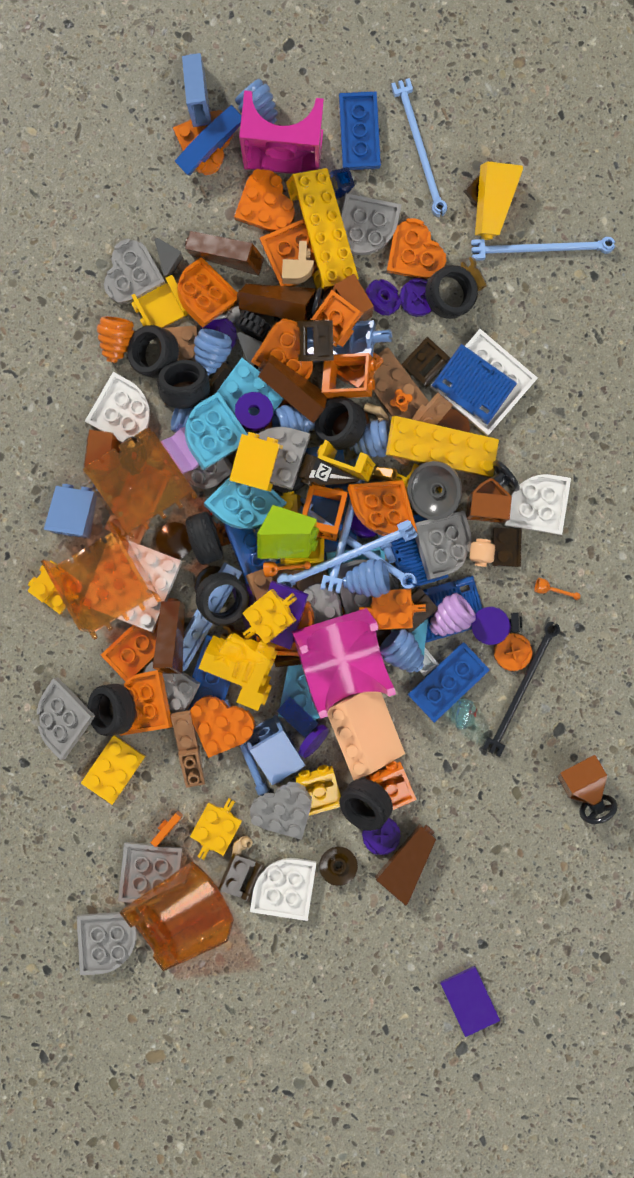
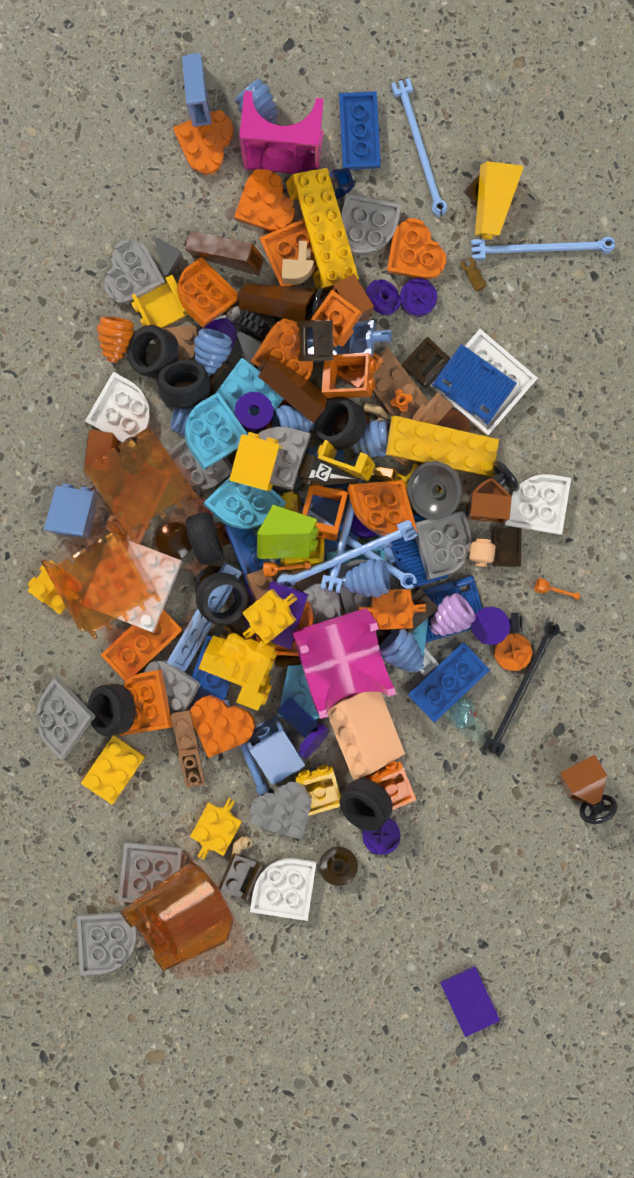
(165, 828): orange plate -> none
(170, 637): reddish brown slope -> none
(179, 451): lavender panel -> none
(210, 139): blue slope -> none
(407, 863): reddish brown slope -> none
(467, 283): black tyre -> none

